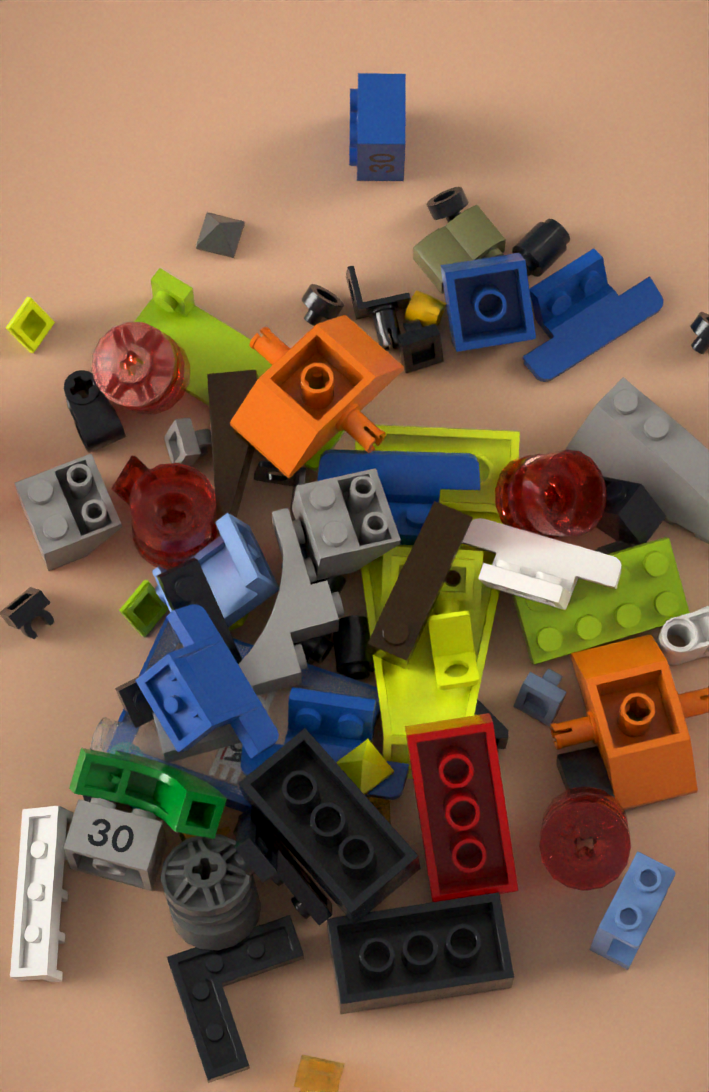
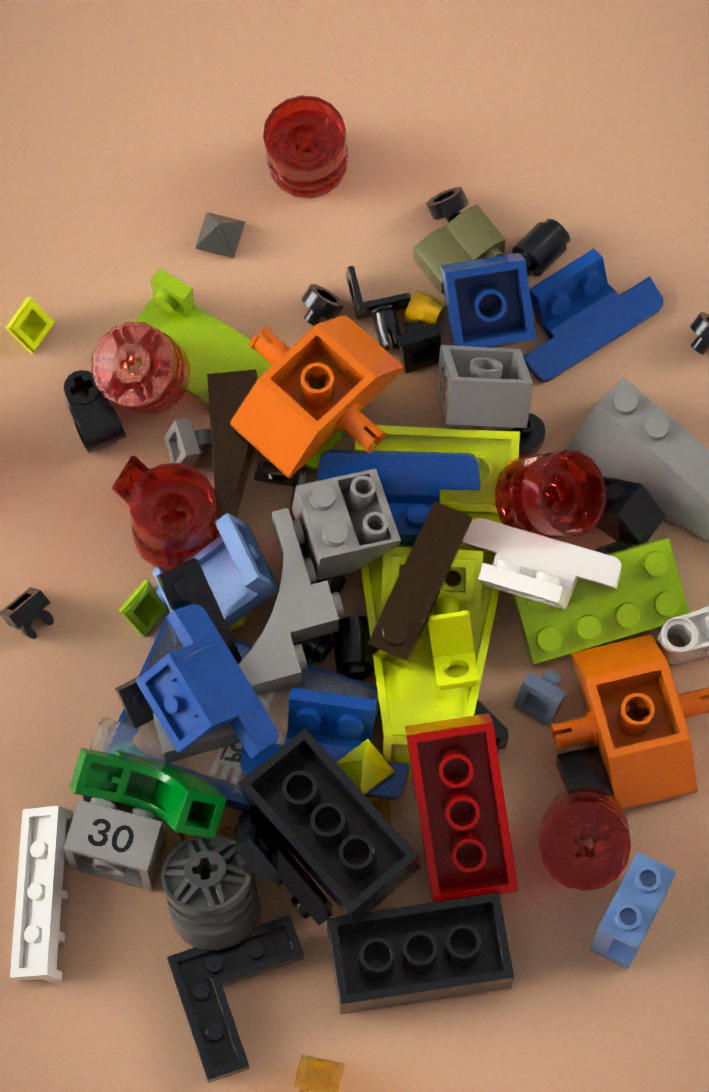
(68, 511): light grey slope -> none
(301, 127): none -> clear red wheel
(378, 127): blue brick -> none
(483, 387): none -> light grey brick
(531, 437): none -> black tile

